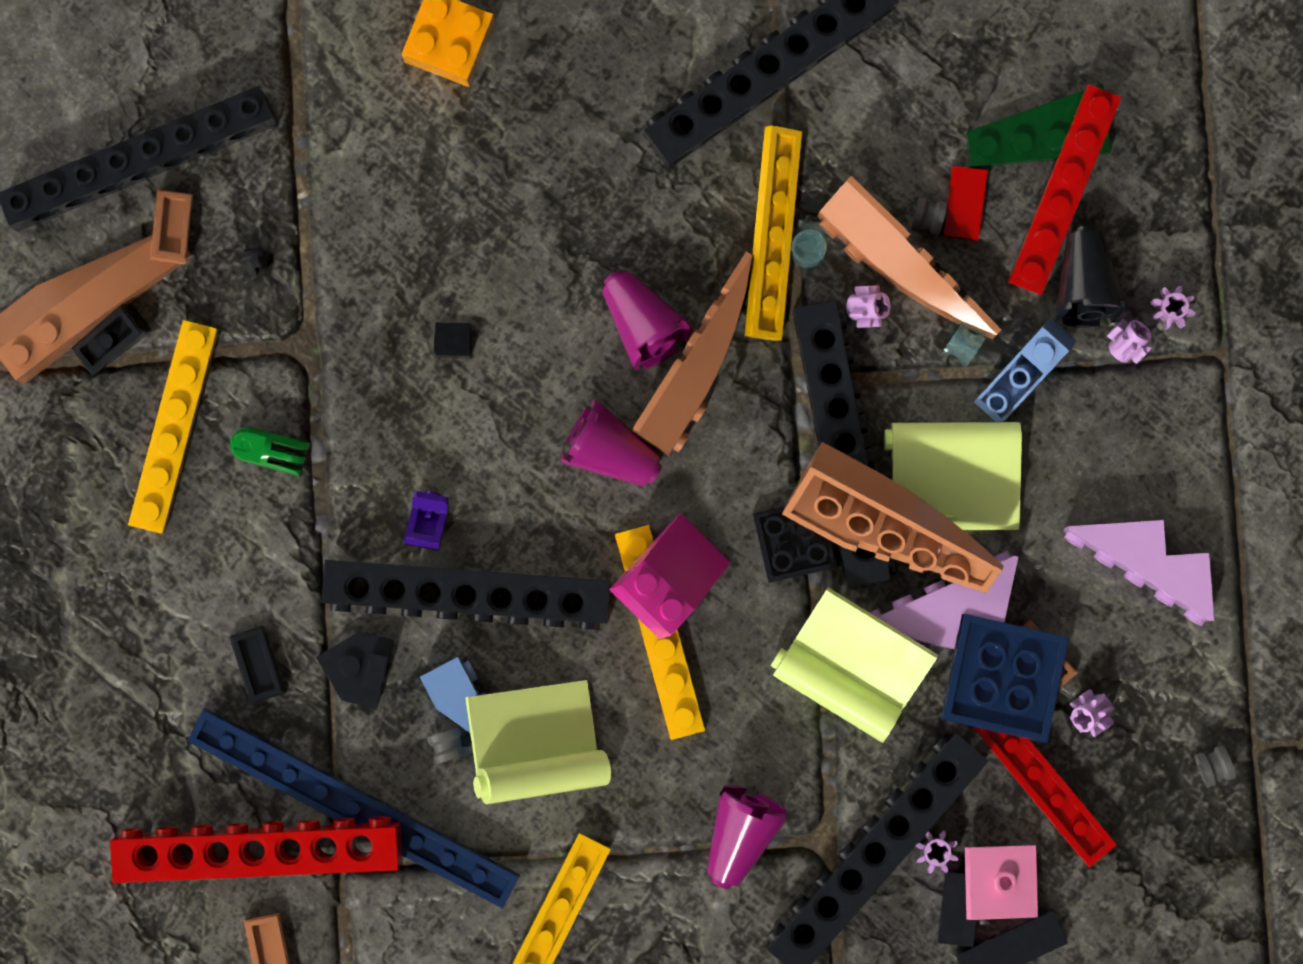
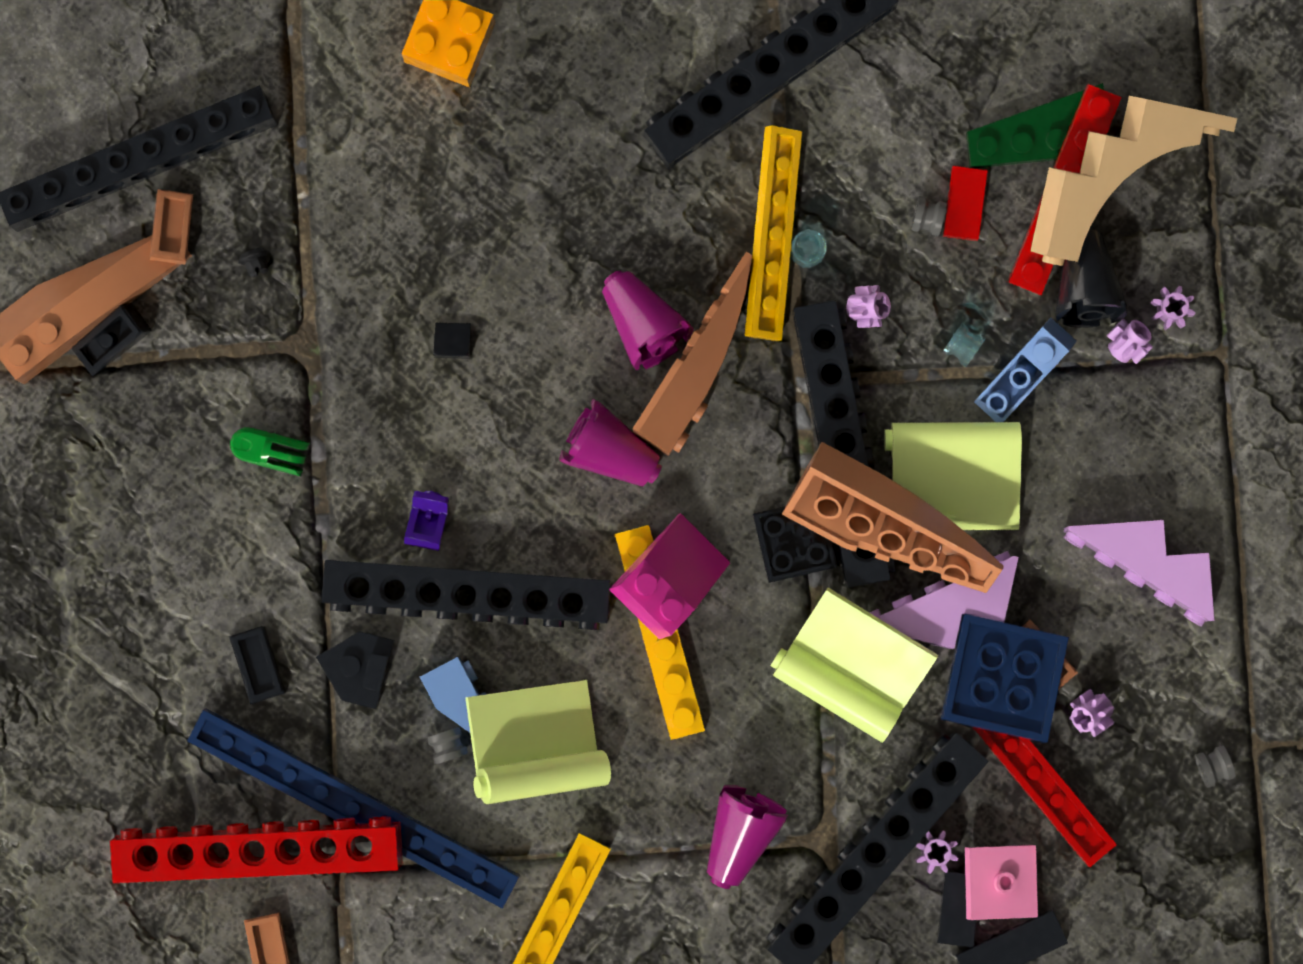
(173, 427): yellow plate -> none
(884, 246): wedge -> none
(1075, 199): none -> tan arch

